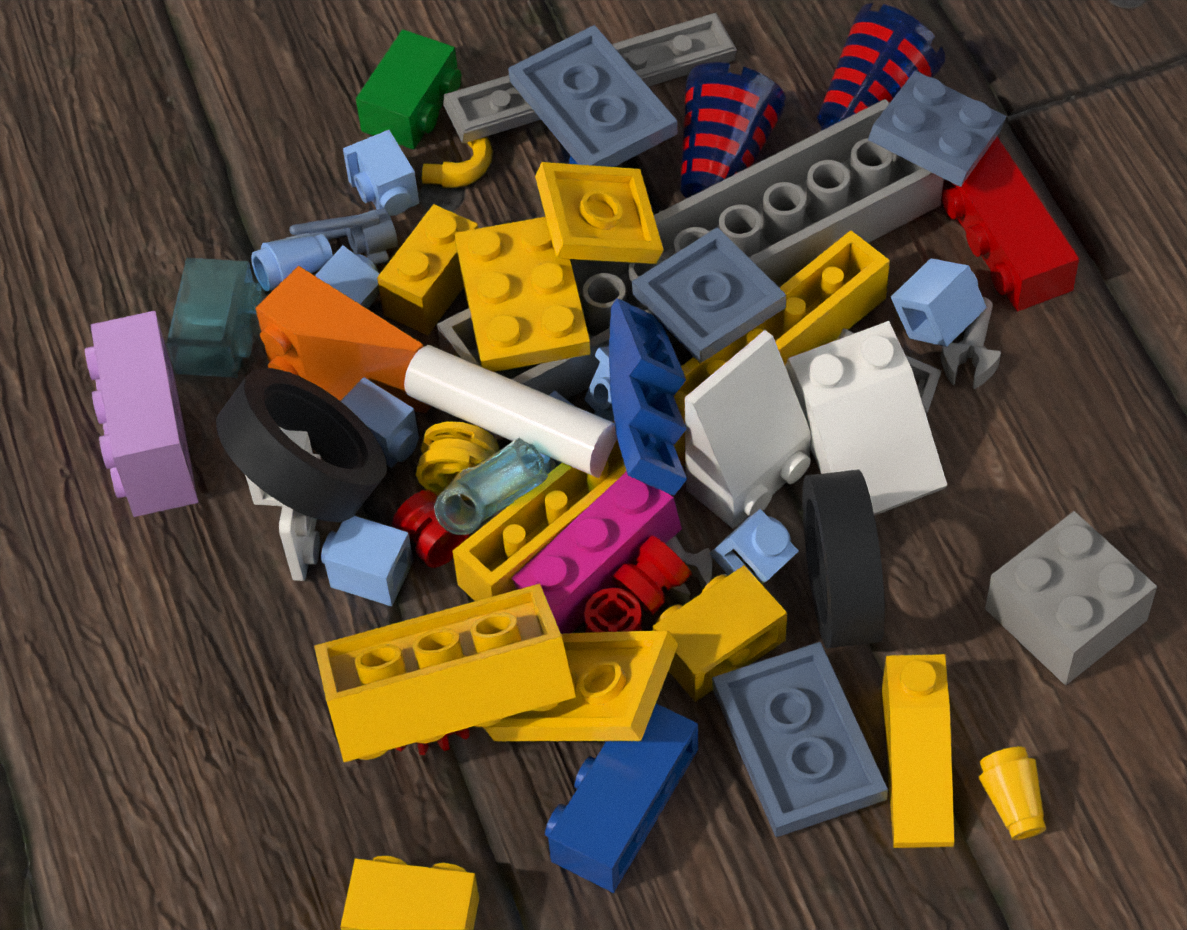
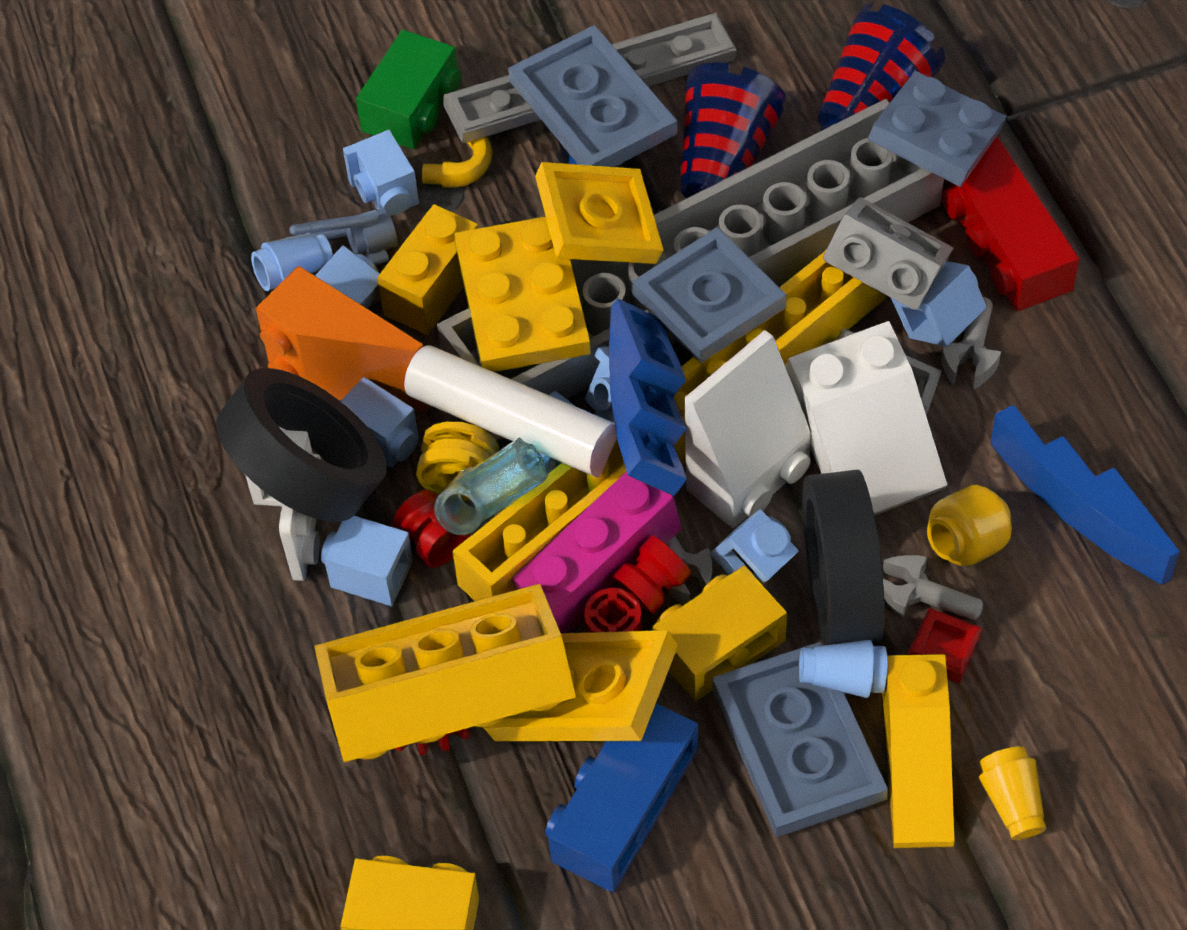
(140, 414): lavender brick -> none
(213, 317): clear light blue brick -> none
(845, 667): none -> light blue cone
(887, 253): none -> light grey bracket
(920, 589): none -> light grey bar
(947, 636): none -> red tile
(969, 525): none -> yellow head
(1070, 597): light grey brick -> none
(1096, 507): none -> blue slope

